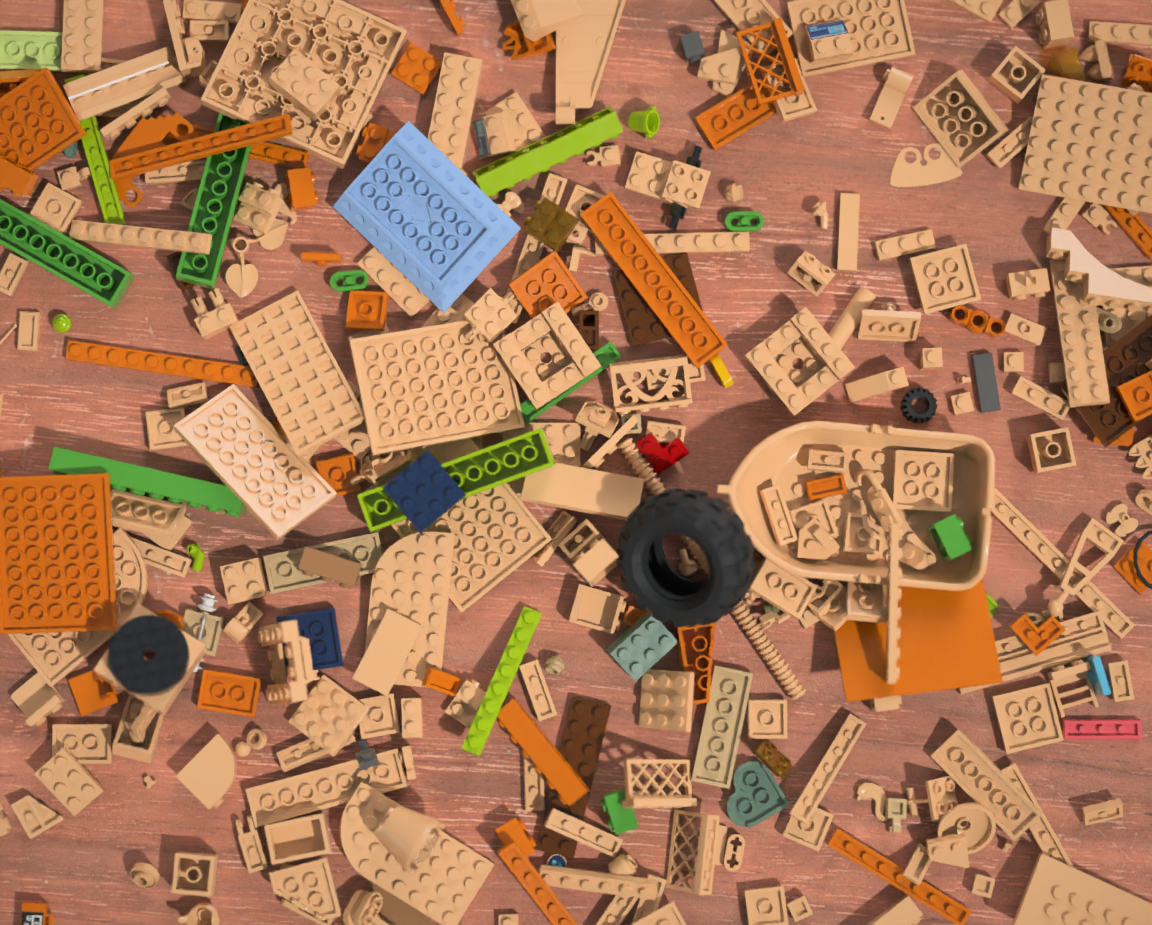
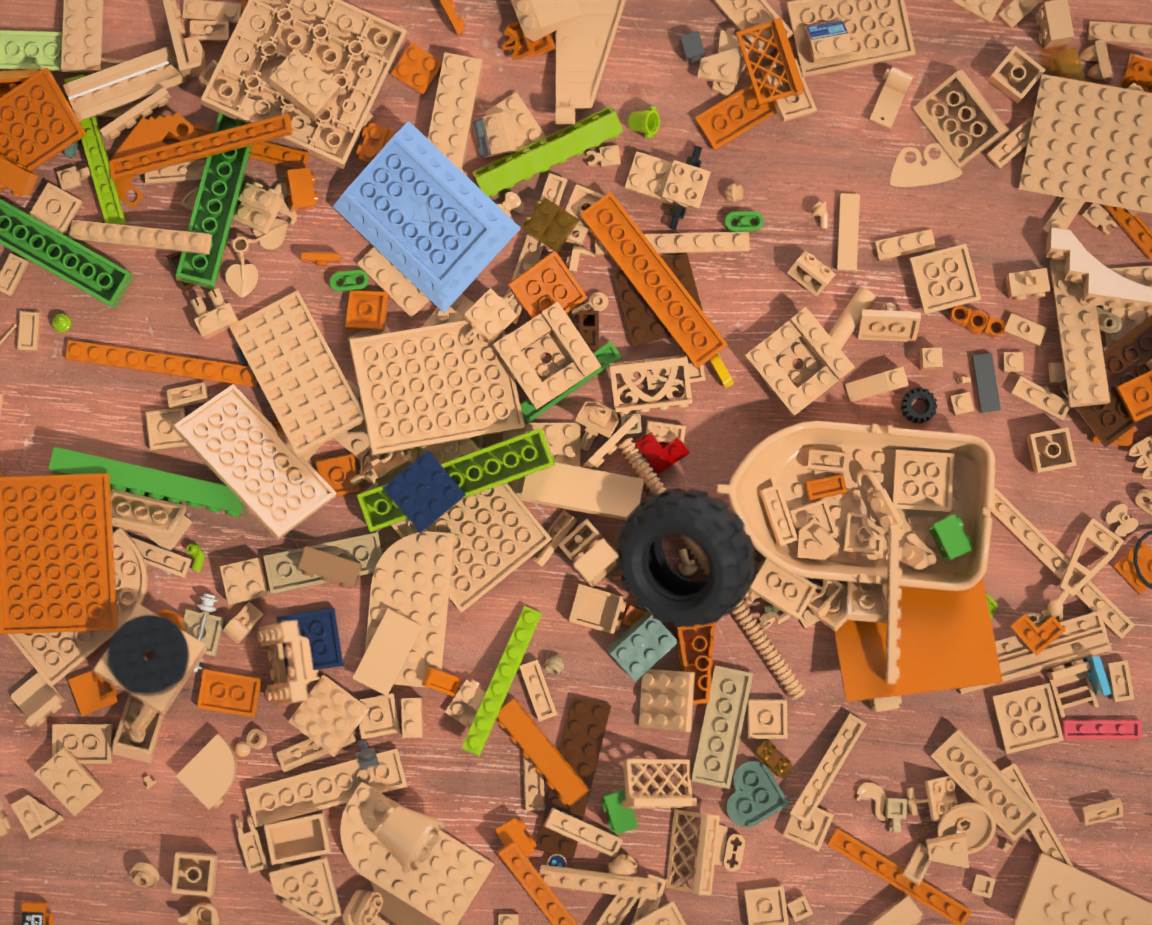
(407, 757): light nougat plate -> none

